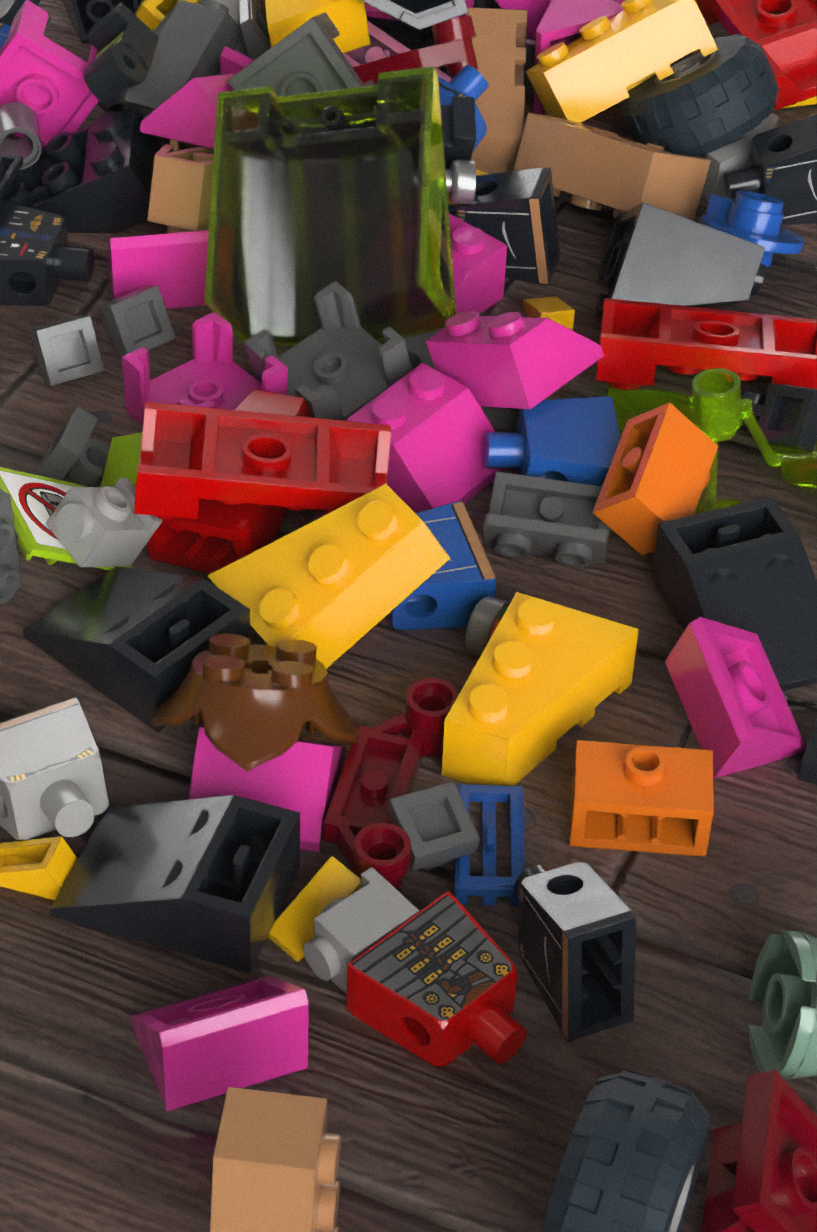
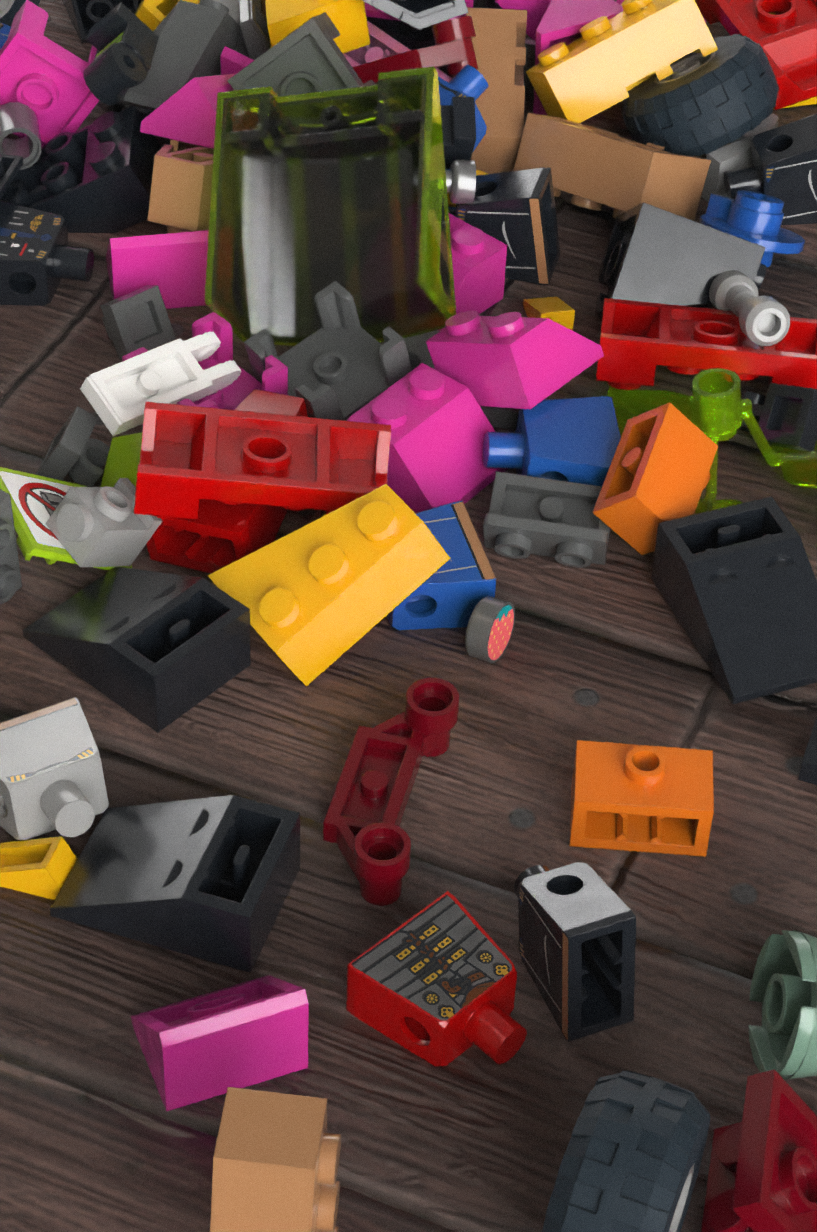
(67, 350): tile -> none
(157, 376): none -> white hinge
(257, 698): reddish brown brick -> none
(295, 781): dark pink slope -> none
(297, 922): yellow piece -> none
(354, 925): light grey brick -> none
(435, 824): dark grey tile -> none
(489, 885): blue tile -> none
(531, 687): yellow wedge -> none
(732, 697): dark pink slope -> none
(760, 317): none -> light grey piece

